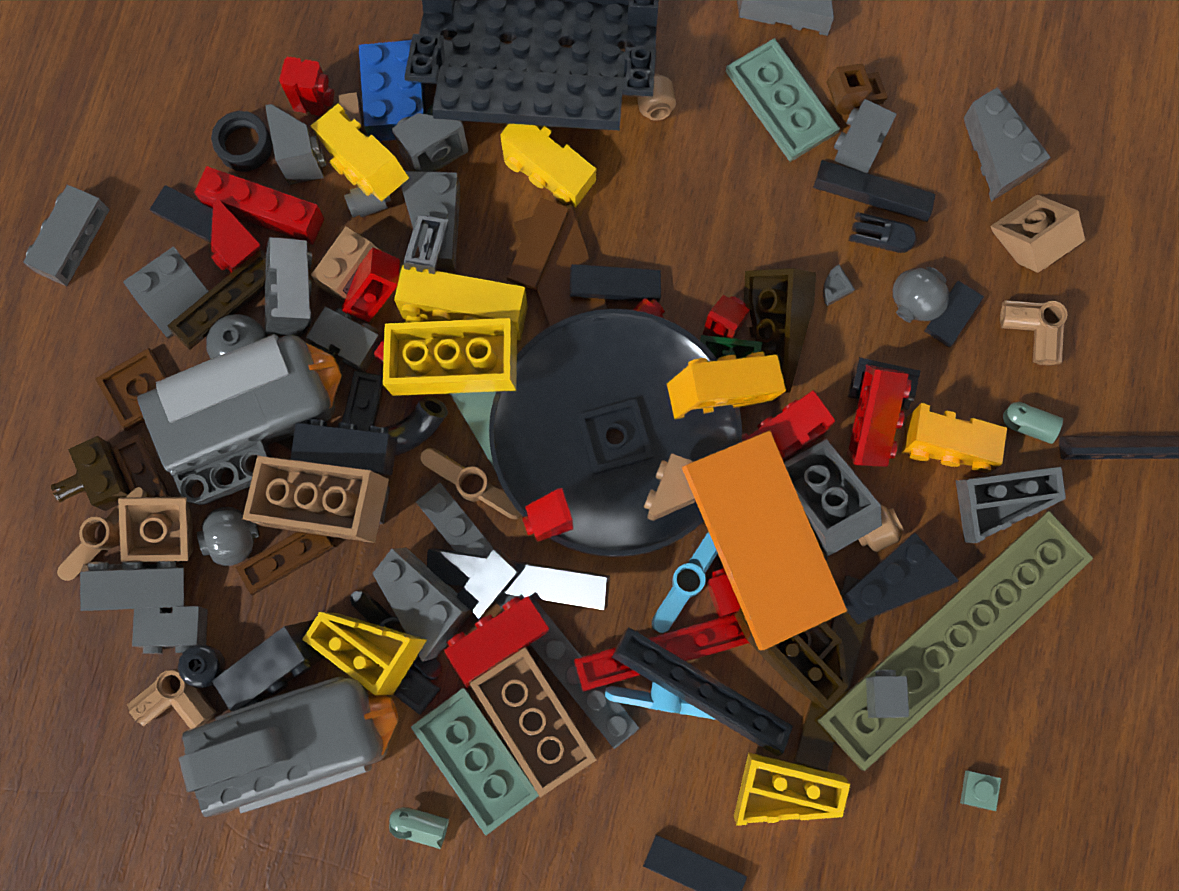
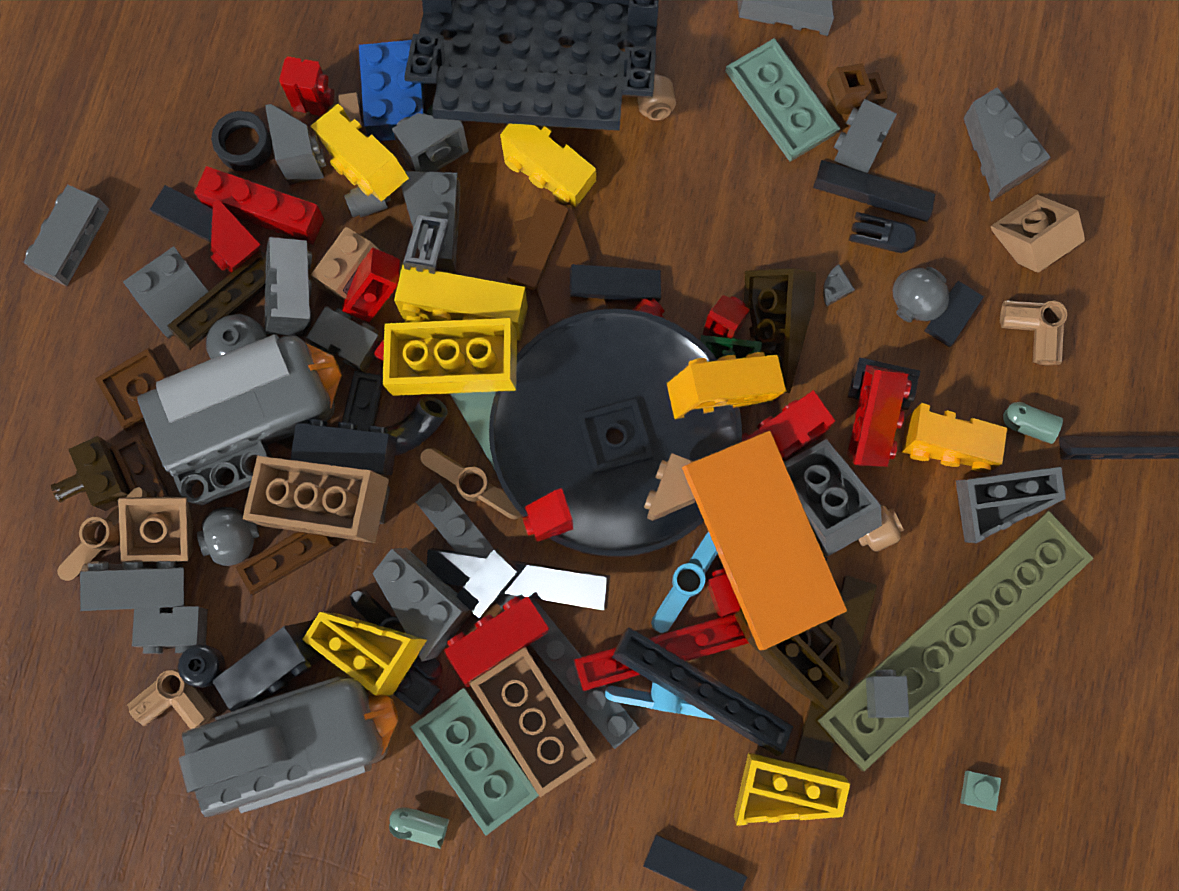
(898, 579): black wedge -> none

